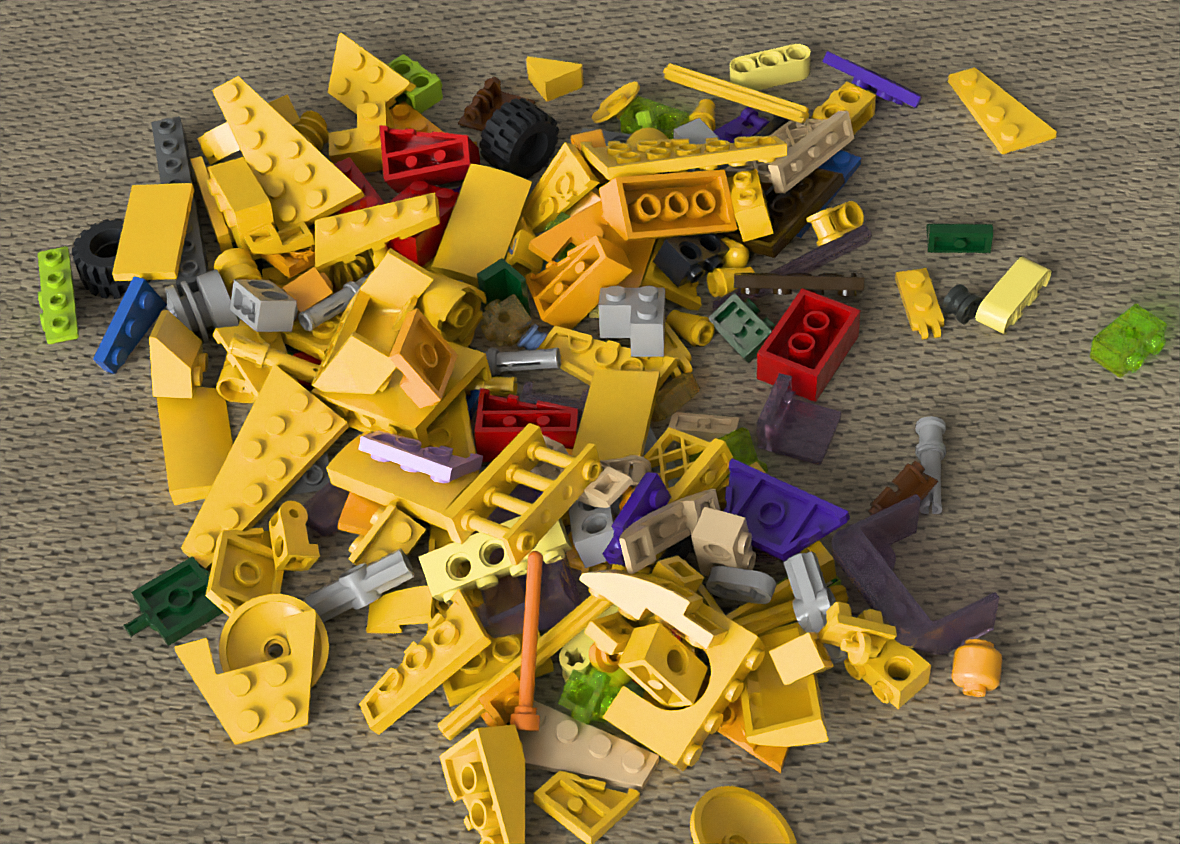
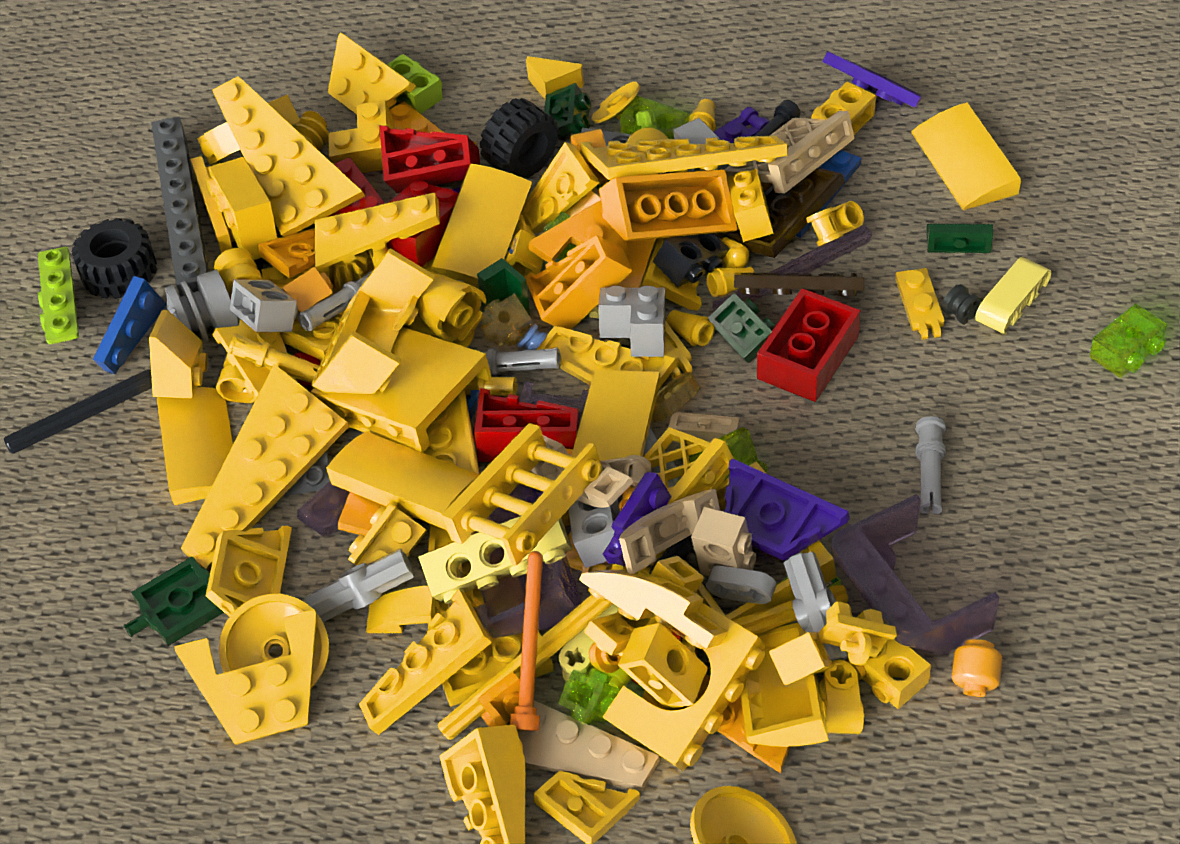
(78, 412): none -> black axle
(153, 232): yellow tile -> none
(269, 241): yellow slope -> none
(290, 538): yellow leg -> none
(423, 360): light orange plate -> none
(429, 460): wing -> none
(485, 104): reddish brown hinge -> none
(569, 109): none -> dark green bracket
(737, 93): yellow axle -> none
(771, 67): light yellow beam -> none
(795, 426): bracket -> none
(842, 699): none -> yellow piece
(909, 482): reddish brown hinge -> none
(967, 157): none -> yellow slope
(998, 113): yellow wing -> none

